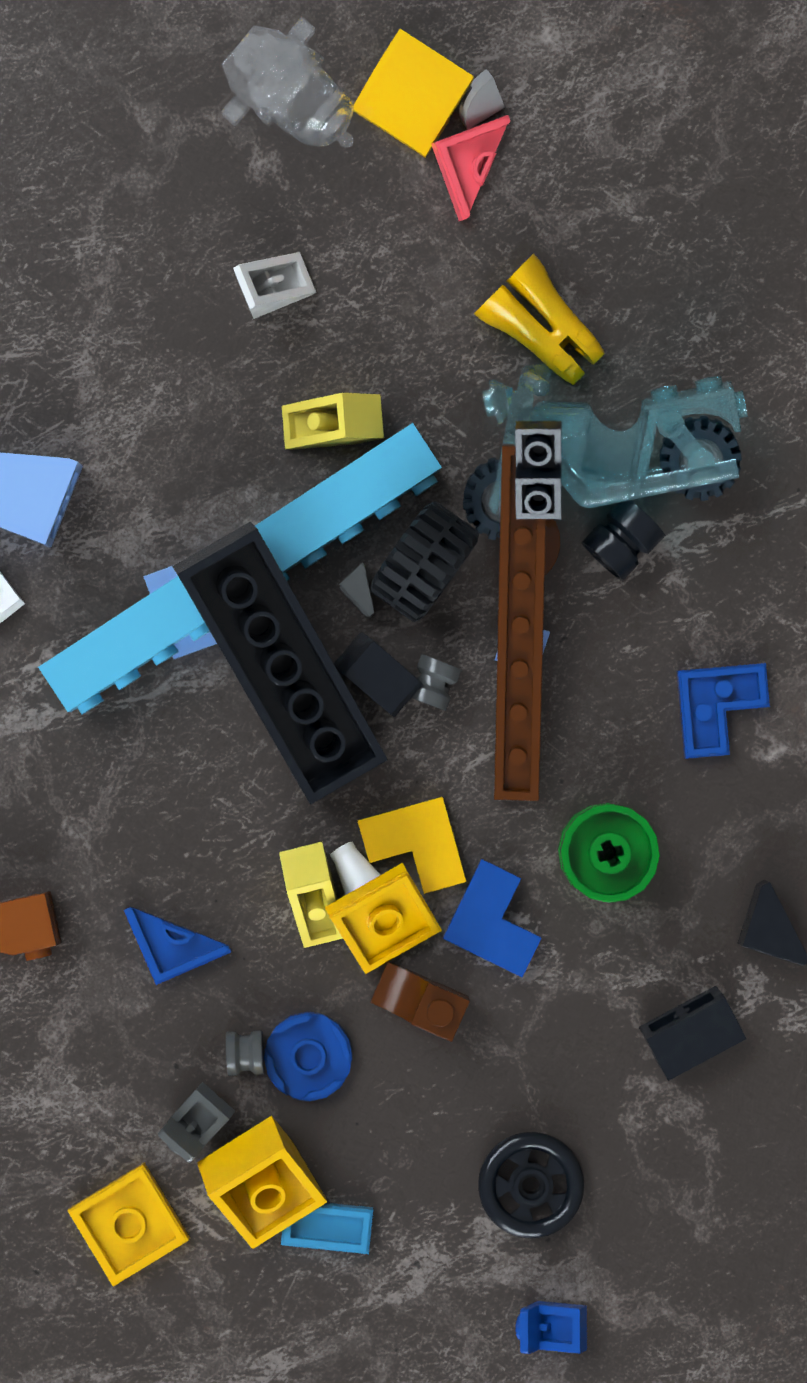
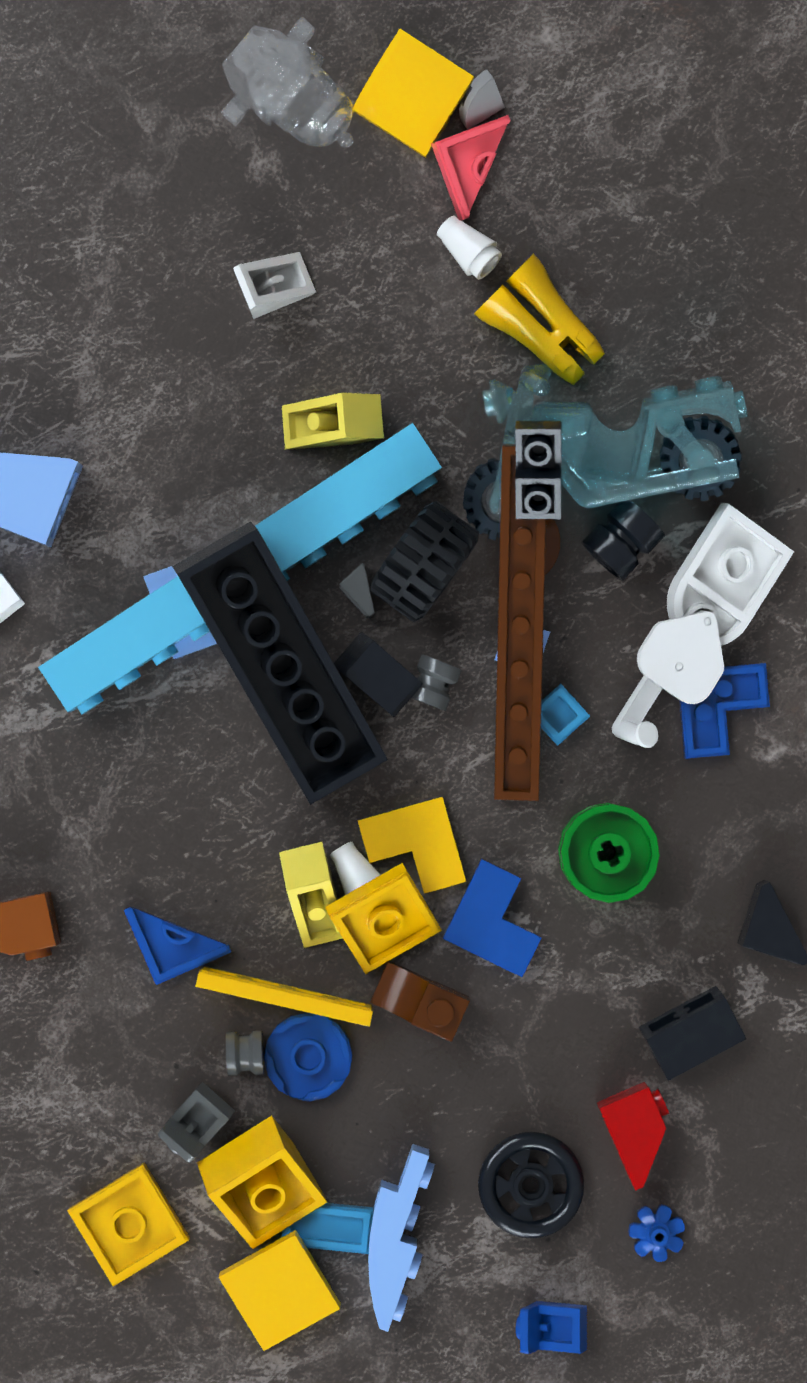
(279, 1290): none -> yellow tile
(285, 996): none -> yellow tile
(390, 1251): none -> light blue slope
(469, 247): none -> white cone
(561, 714): none -> dark azure tile
(635, 1128): none -> red slope
(650, 1226): none -> blue plant
(729, 579): none -> white plate

